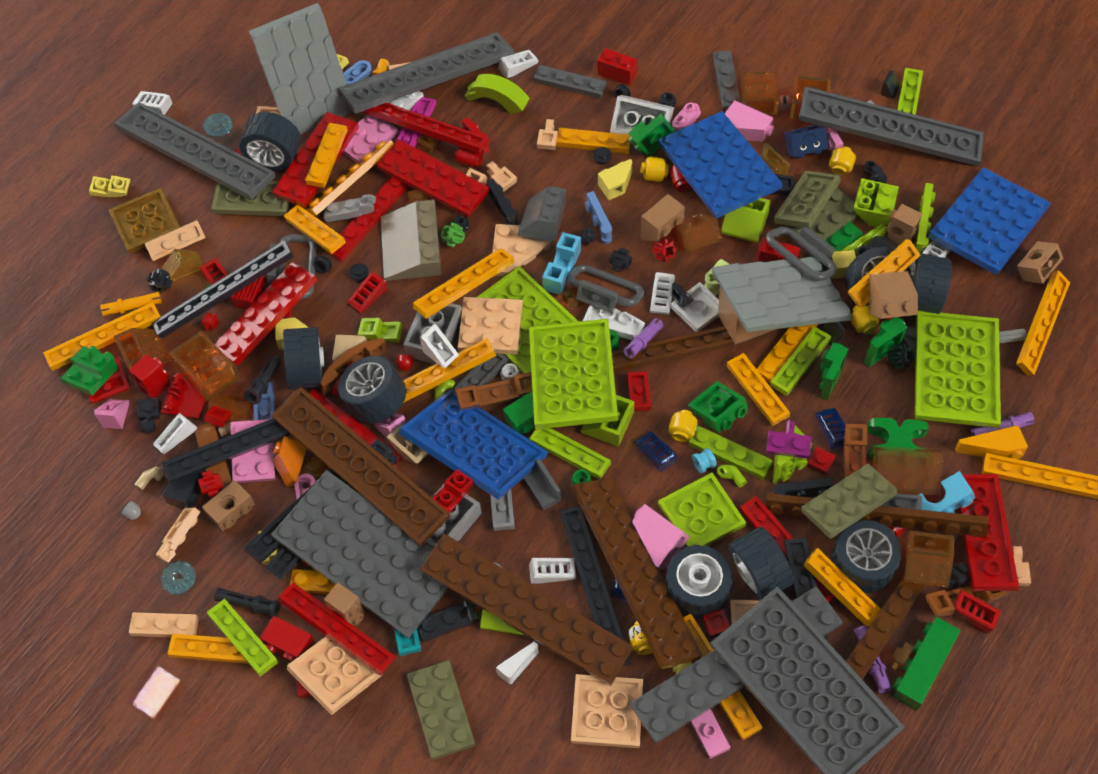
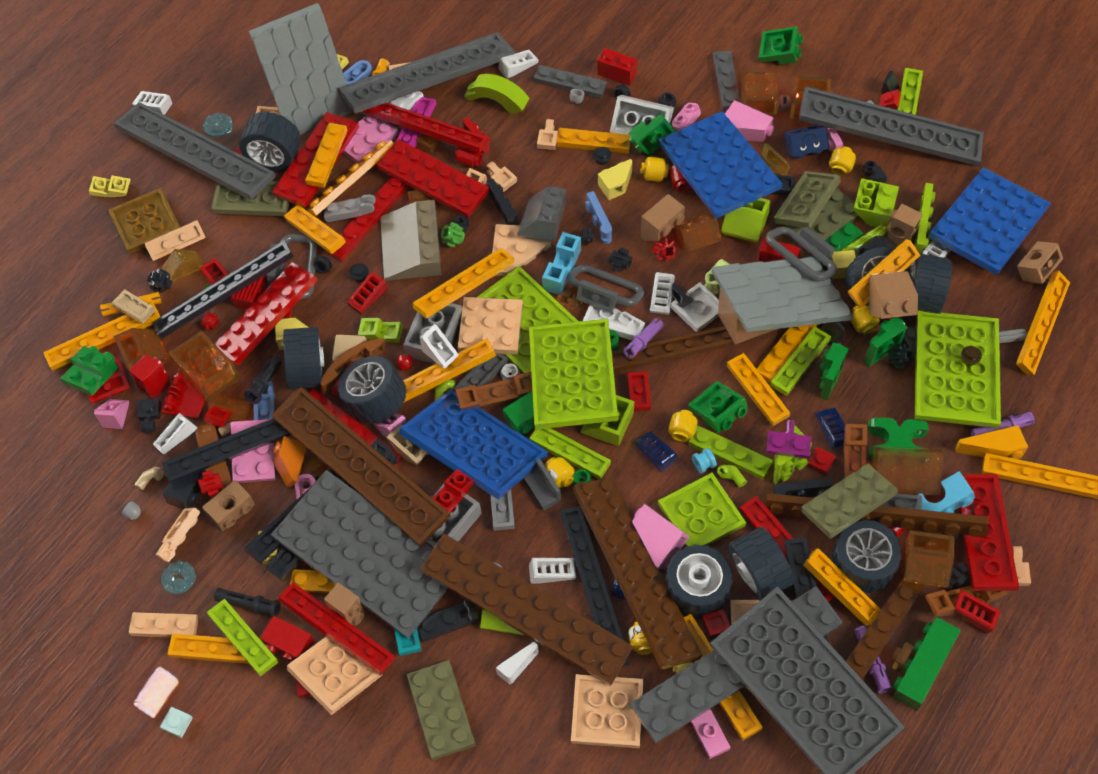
(133, 306): none -> tan plate
(176, 722): none -> light aqua plate
(560, 471): none -> yellow head
(576, 96): none -> light grey hinge
(781, 45): none -> green plate
(890, 99): none -> red plate
(971, 355): none -> dark brown plate

